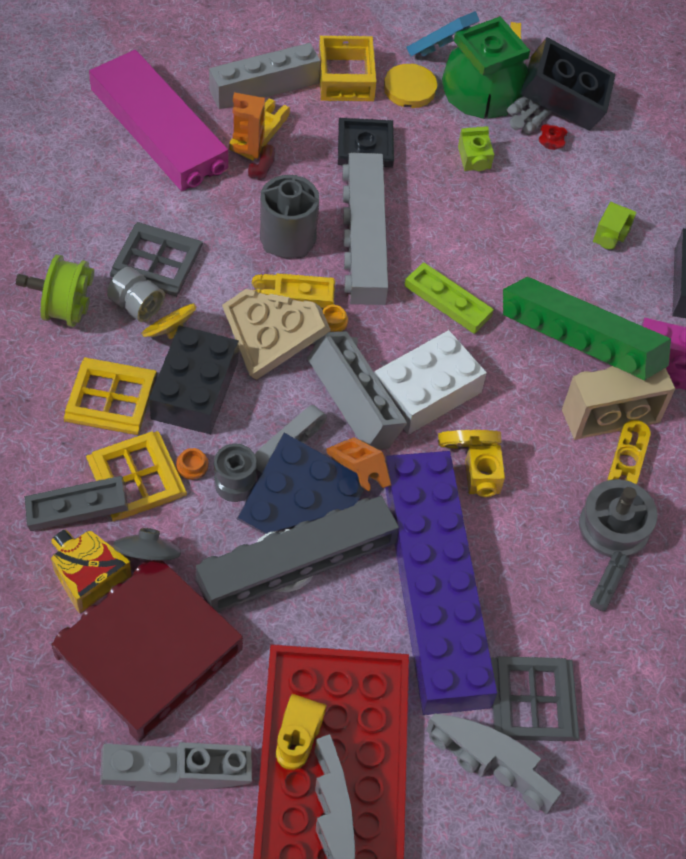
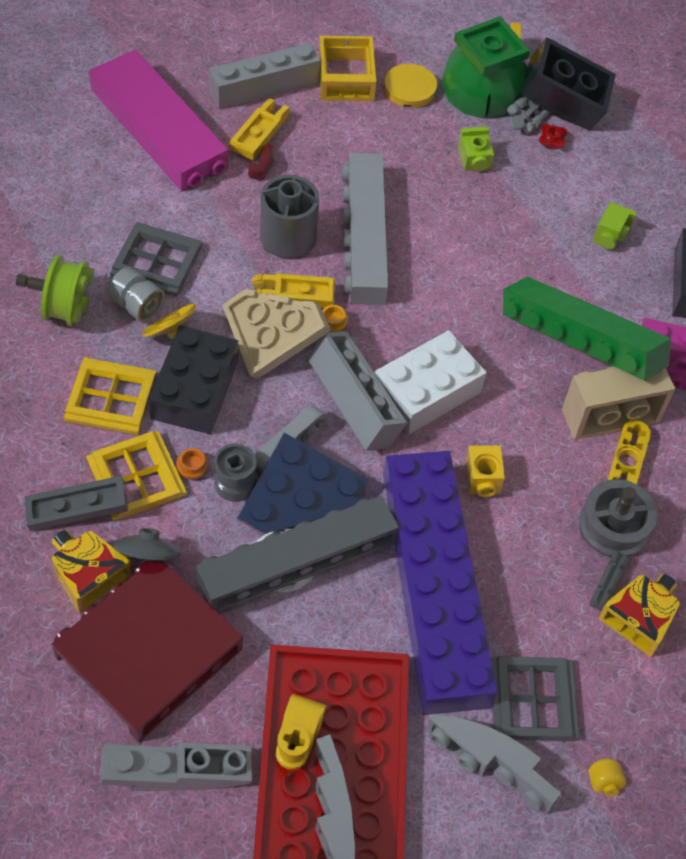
(249, 123): orange hinge -> none
(361, 459): orange hinge -> none
(366, 136): black plate -> none
(442, 36): dark azure plate -> none
(449, 297): lime plate -> none
(468, 438): yellow tile -> none
(607, 777): none -> yellow piece
(642, 611): none -> torso

